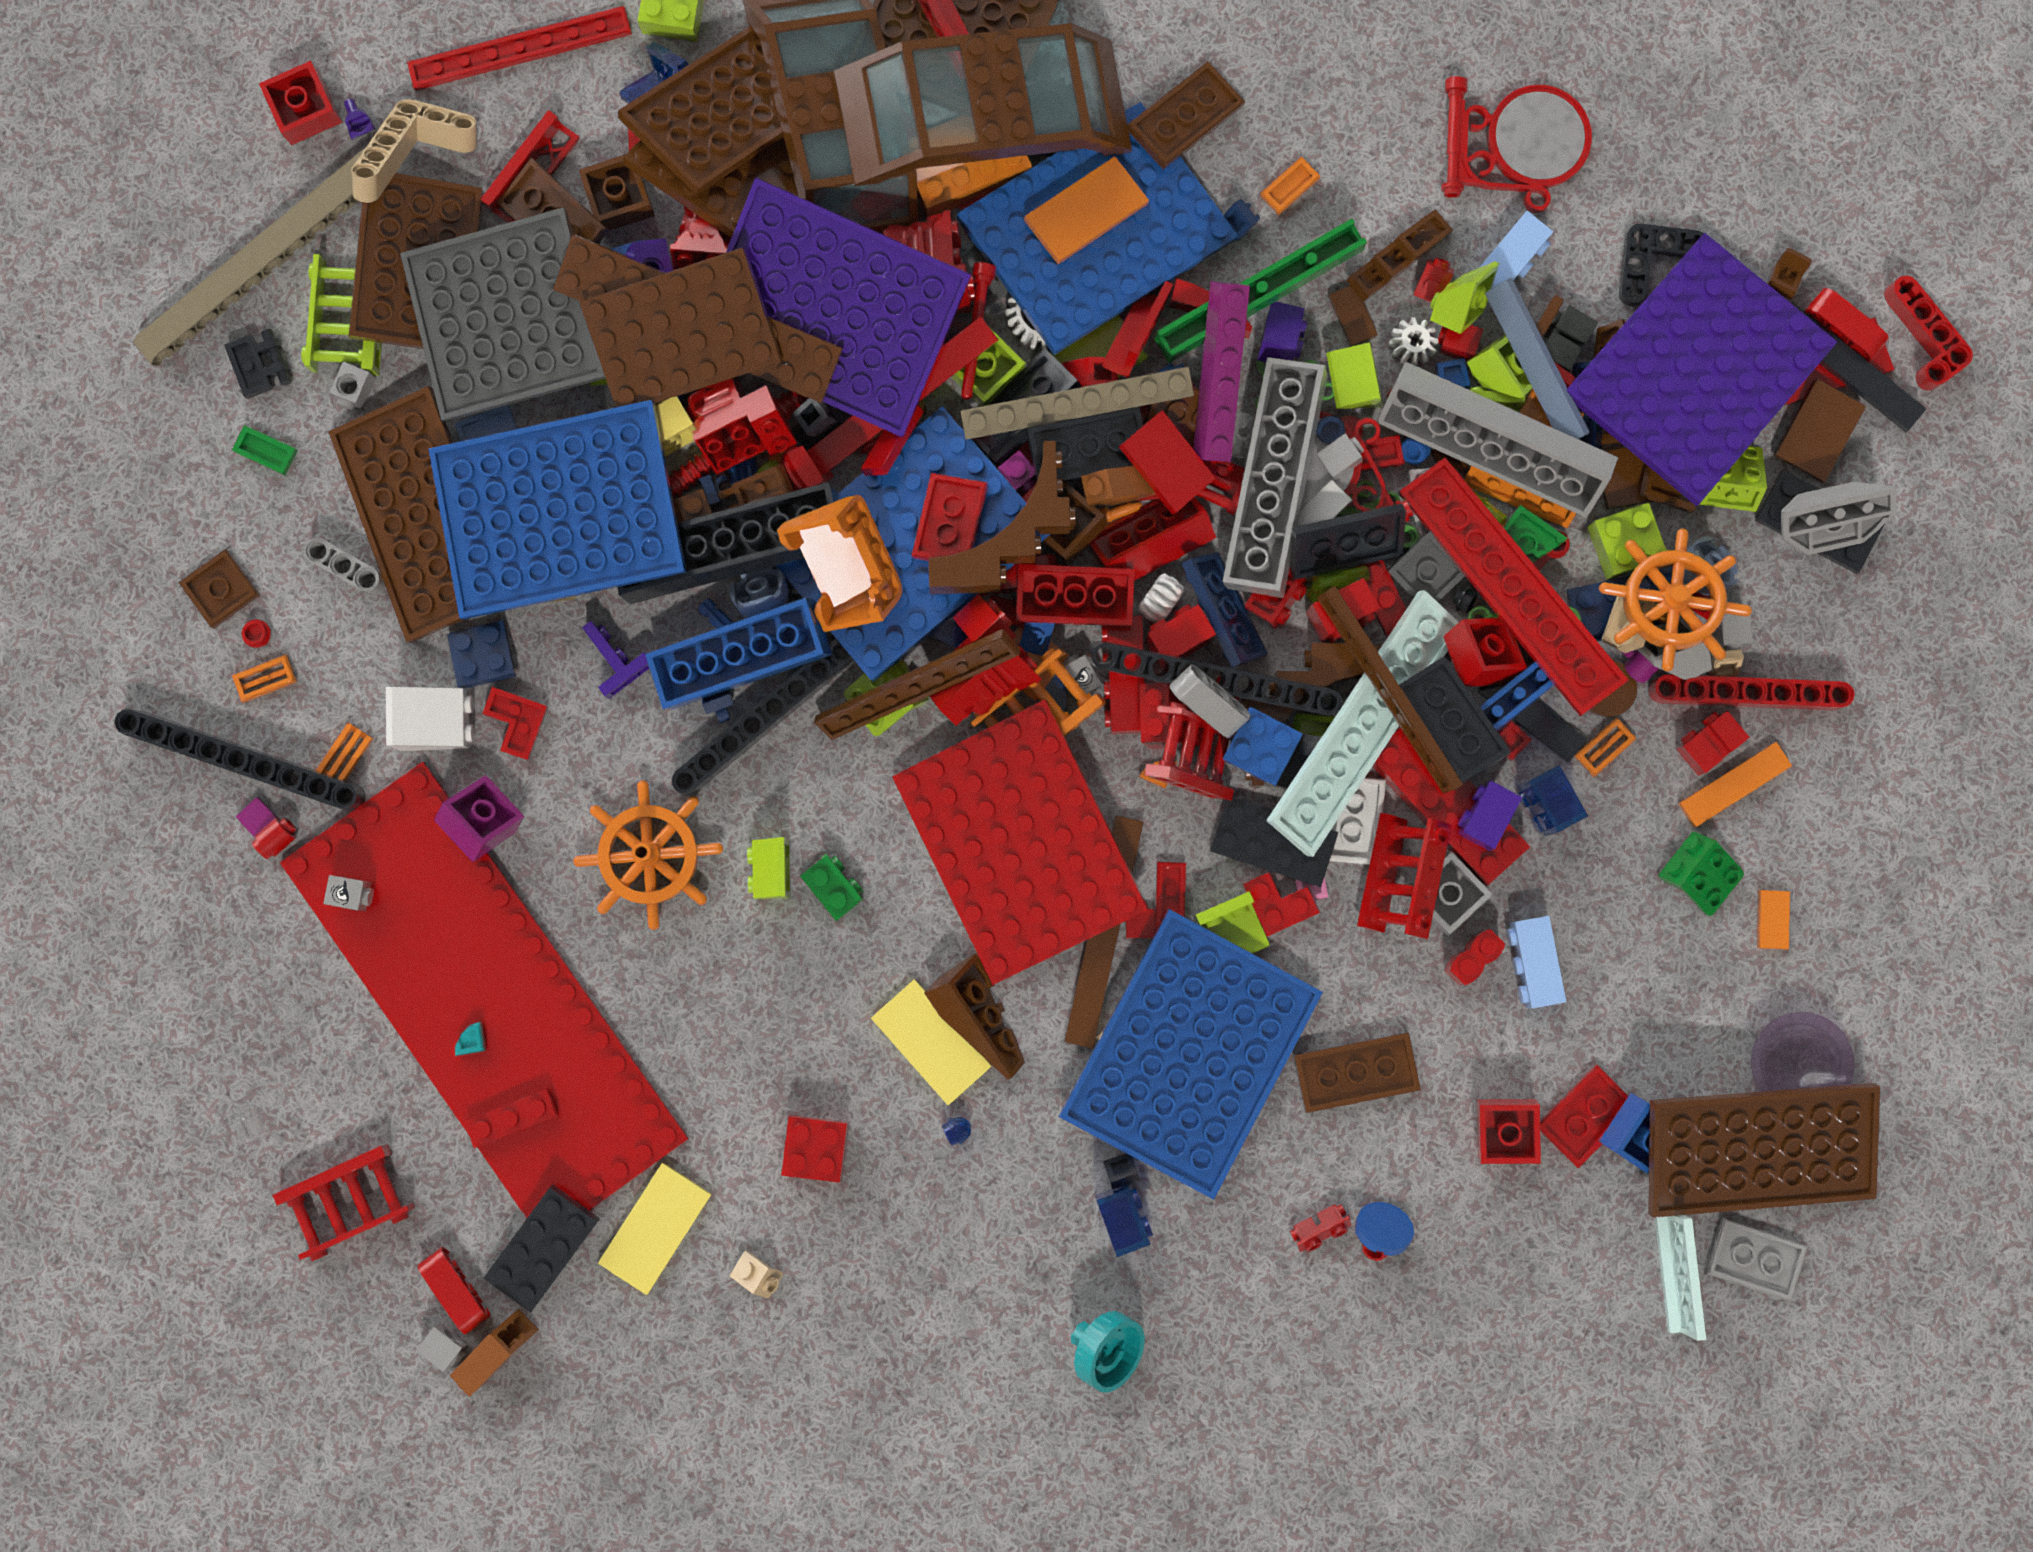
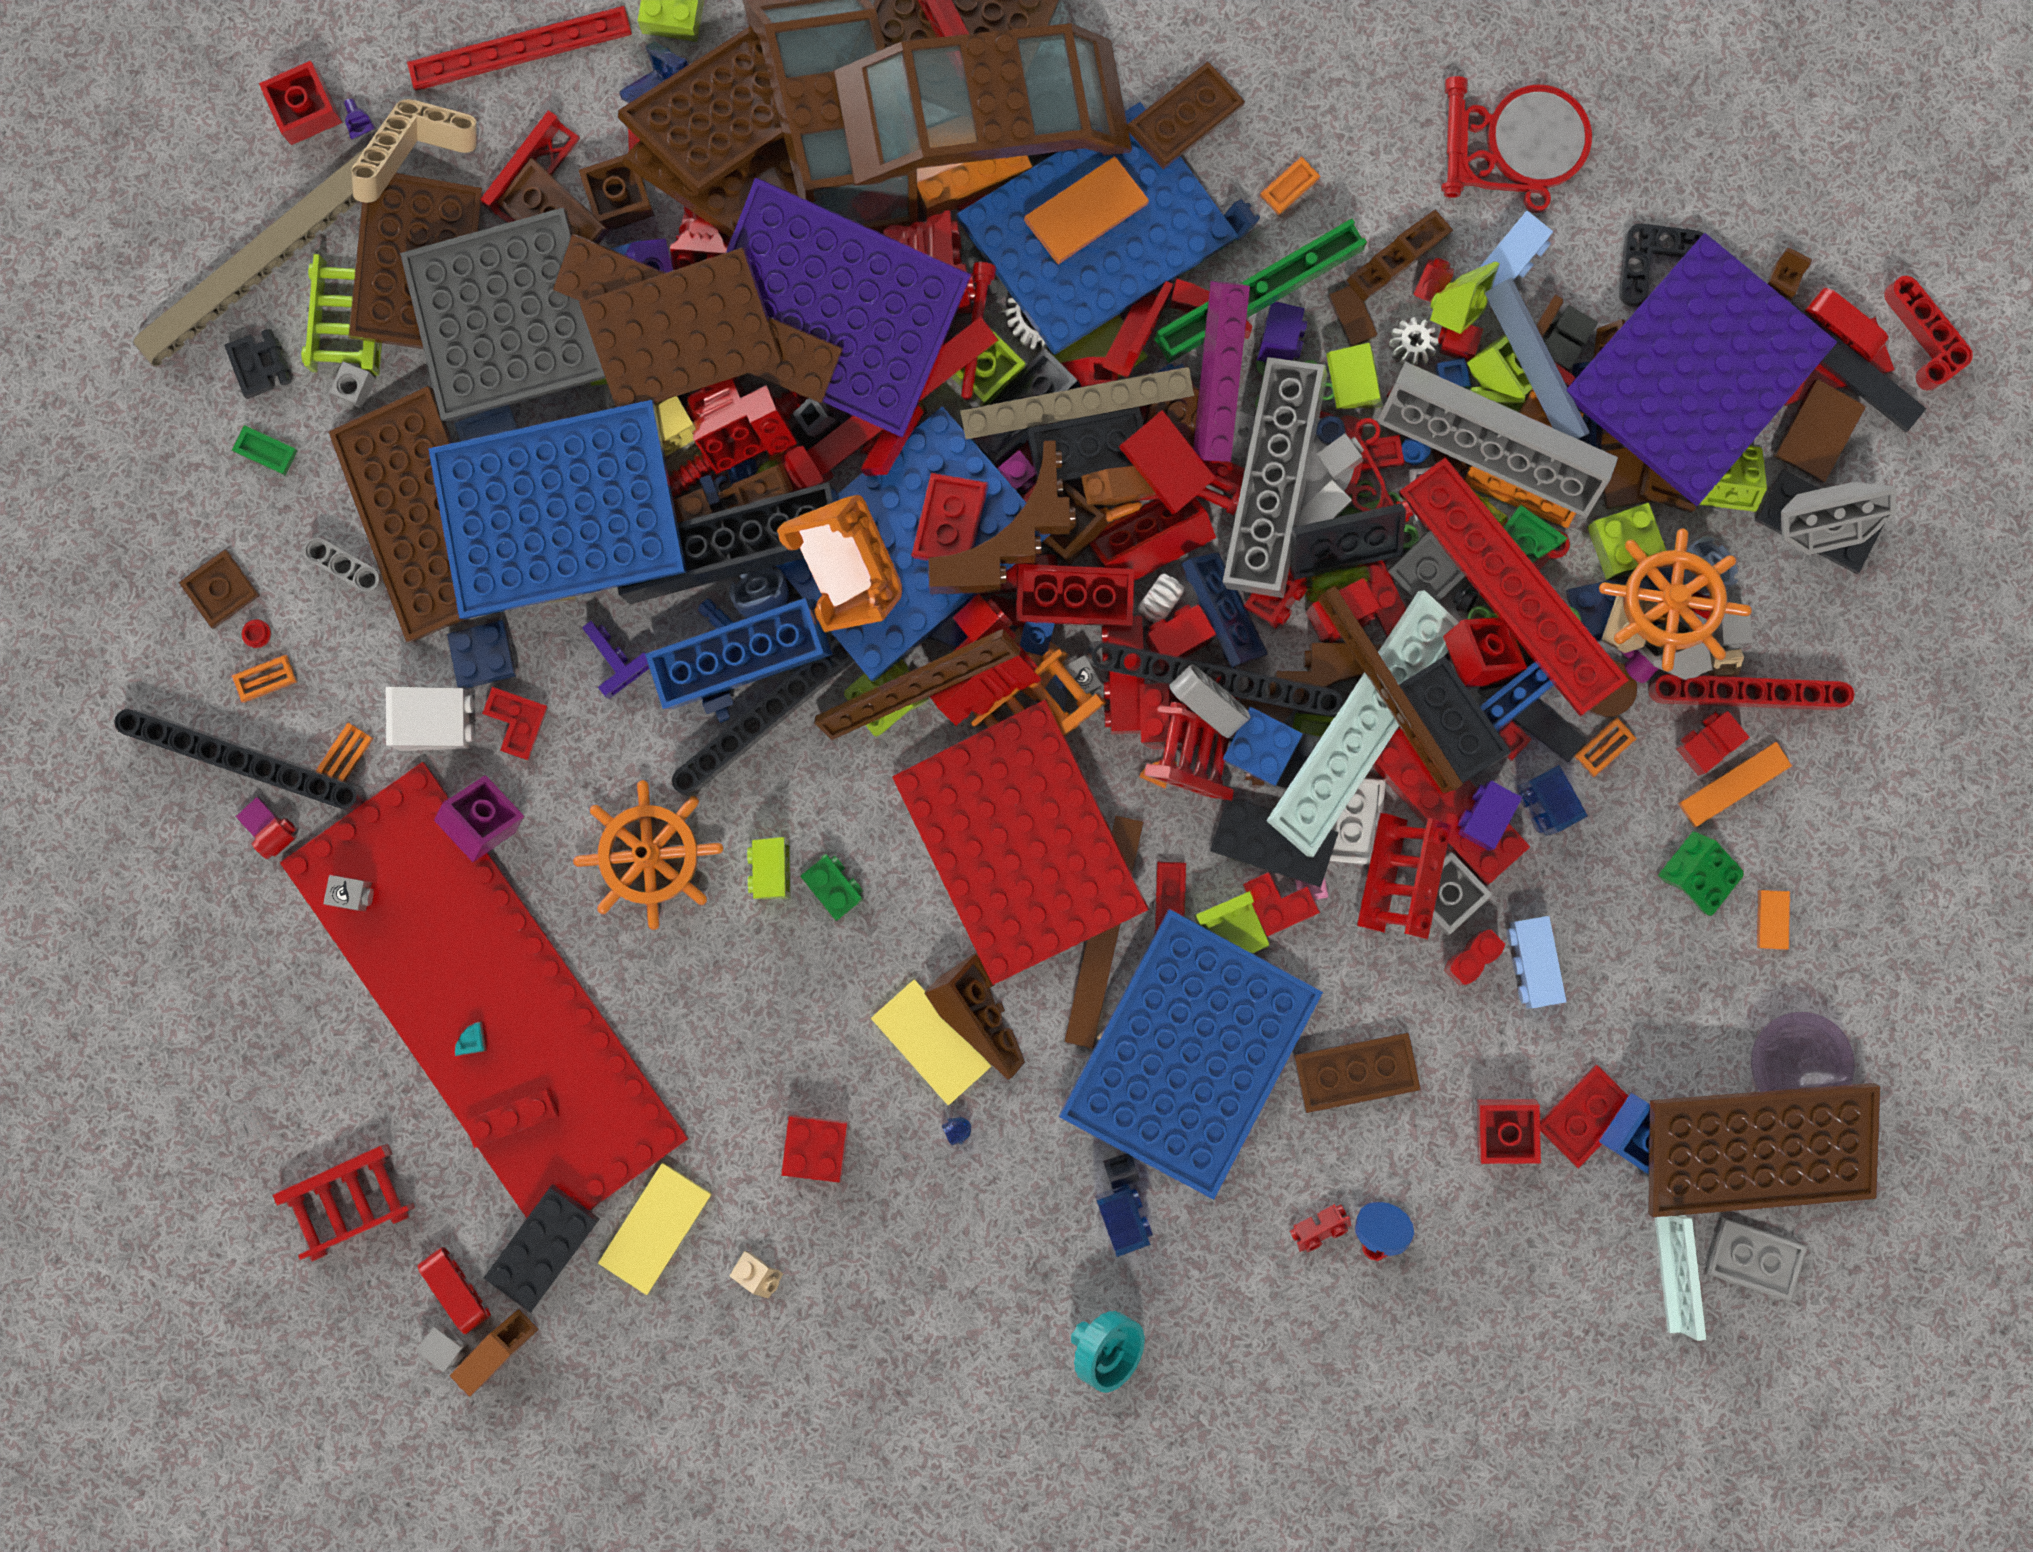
(1142, 925): red tile -> none

